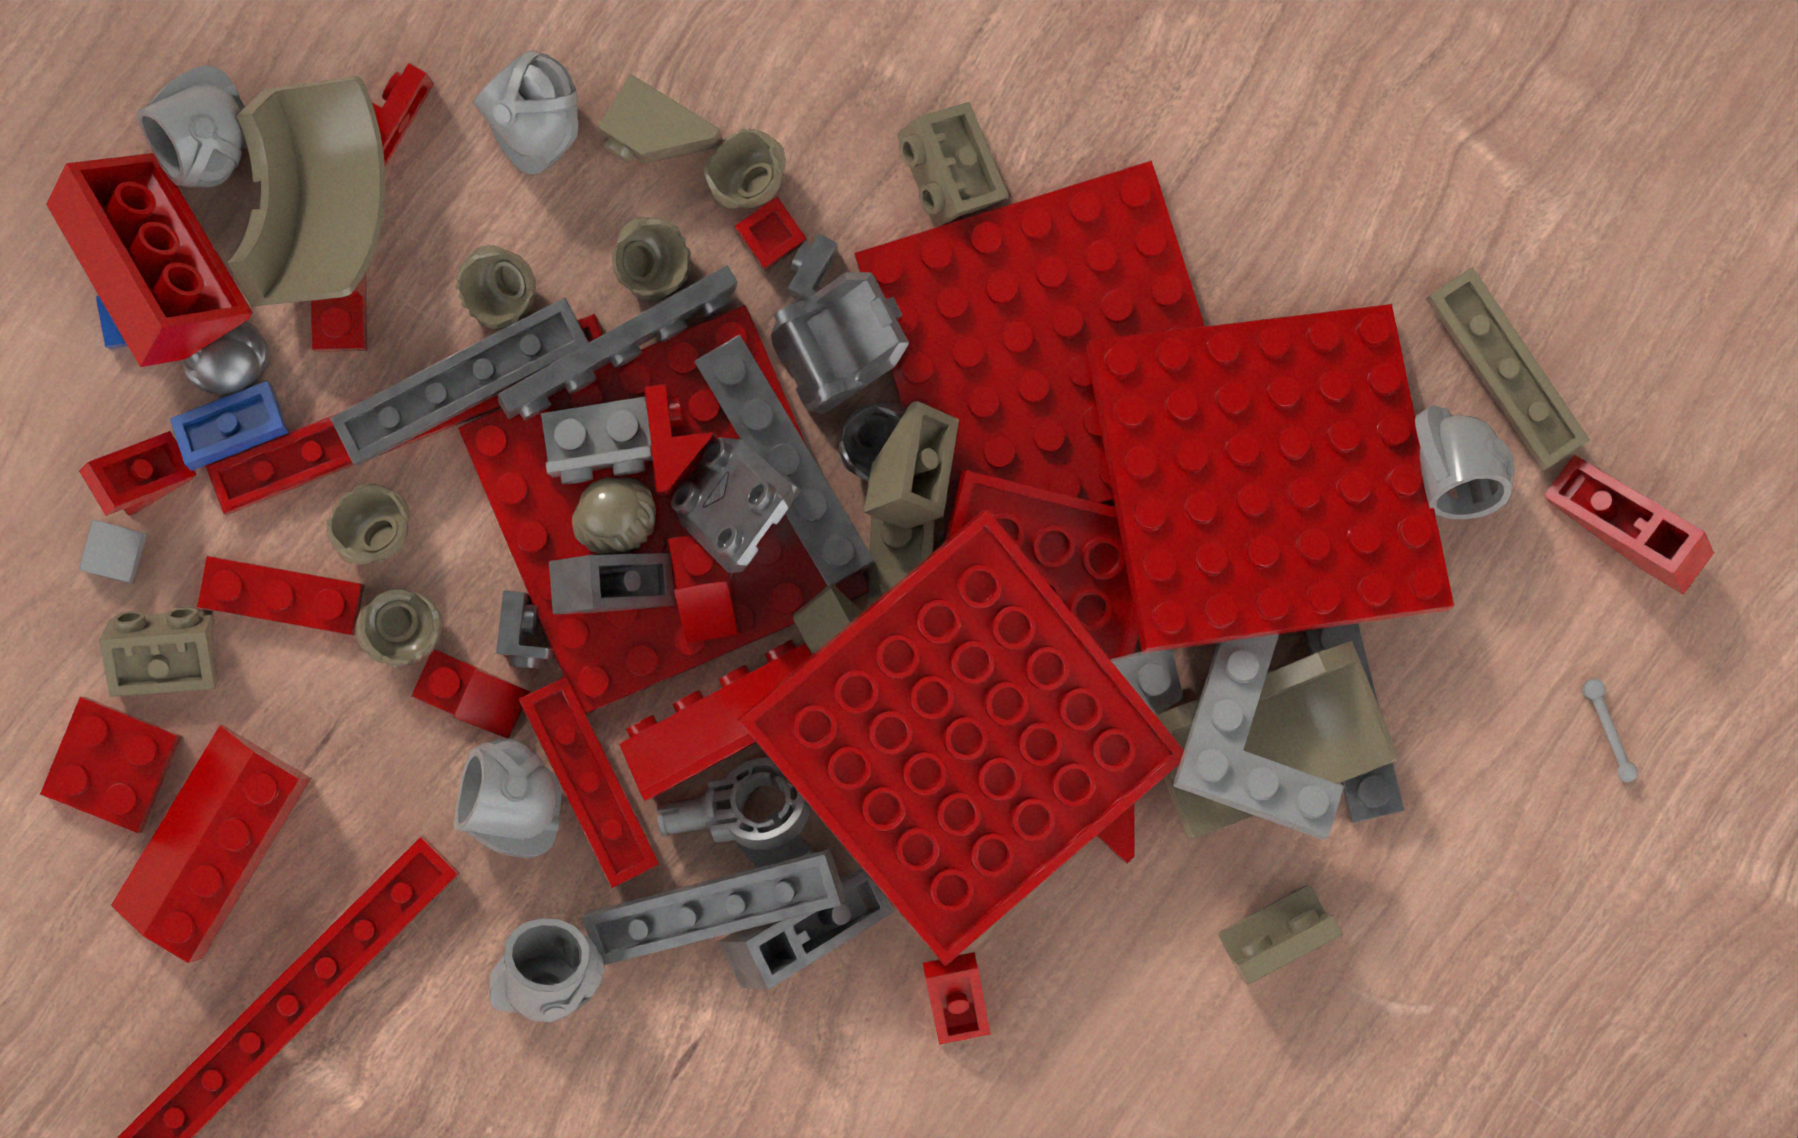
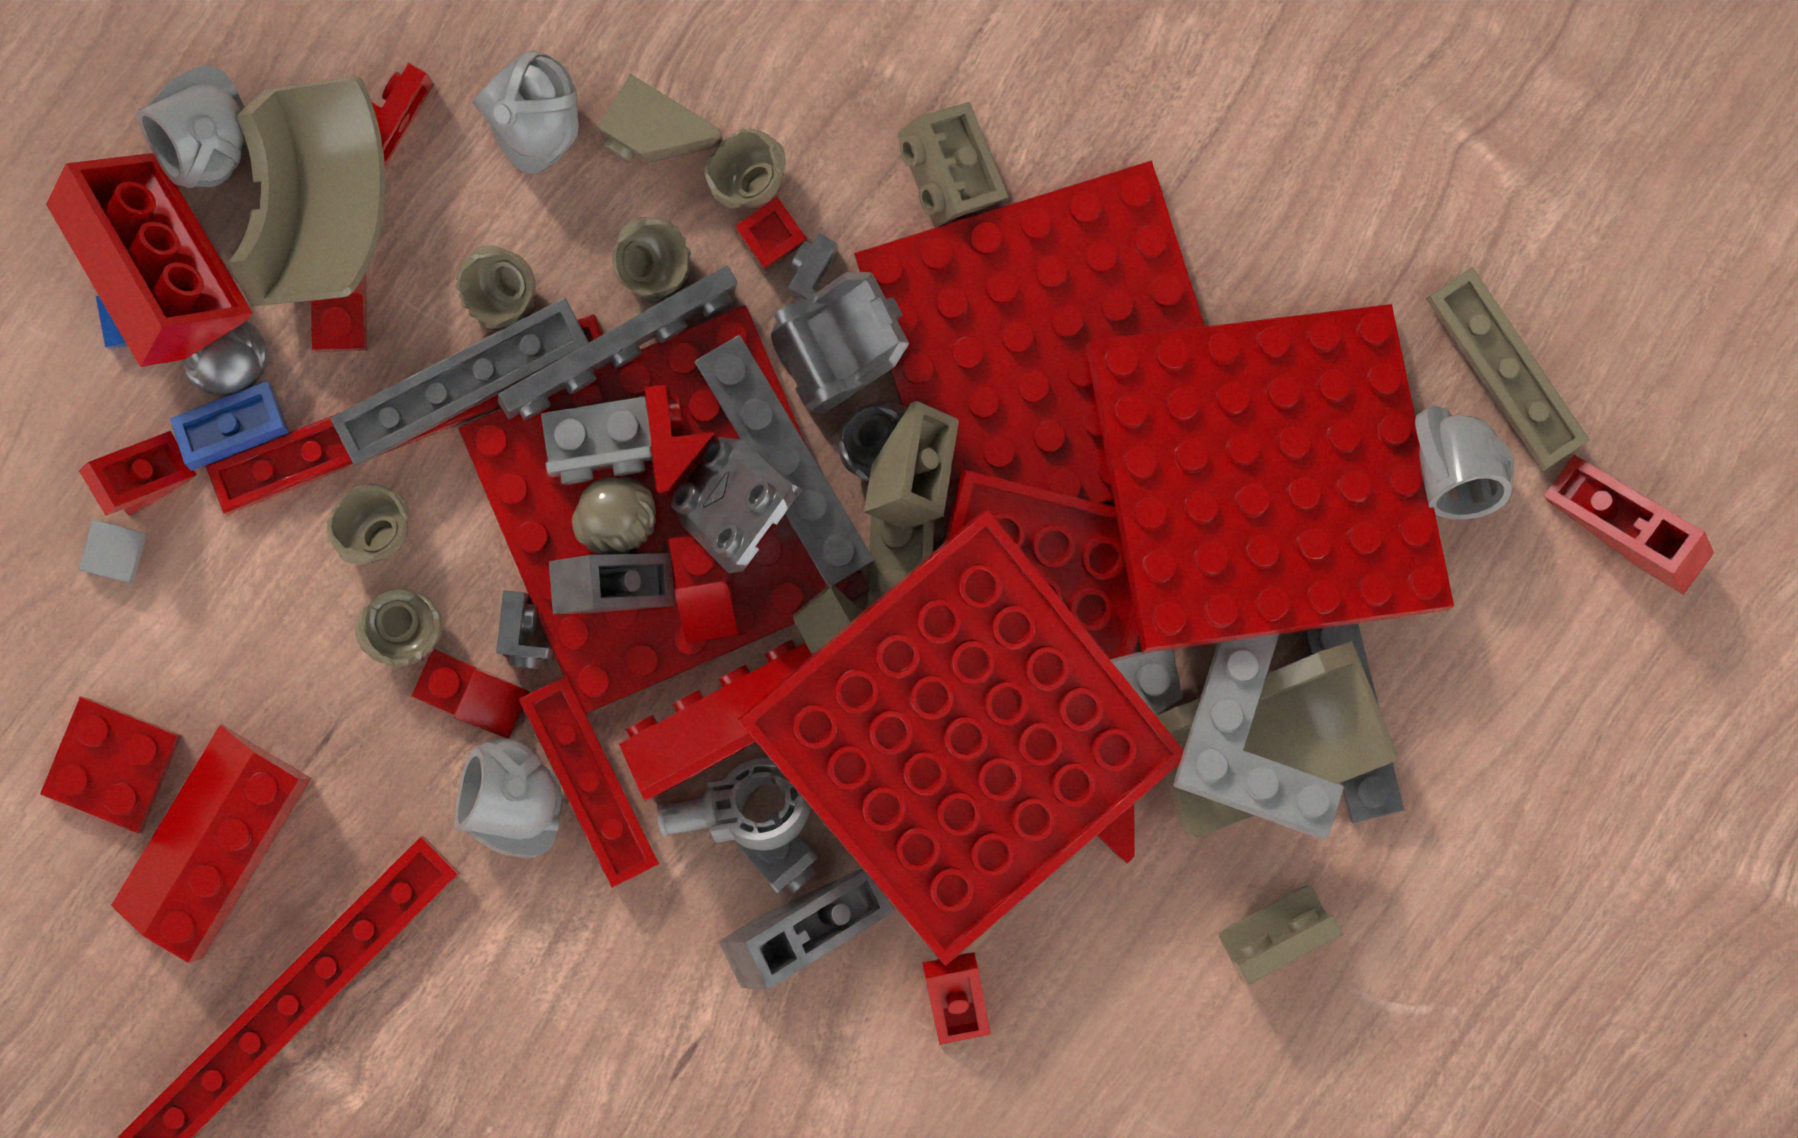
(159, 652): dark tan bracket -> none
(280, 595): red plate -> none
(546, 971): light grey helmet -> none
(715, 907): flat silver plate -> none
(1594, 690): light grey hinge -> none

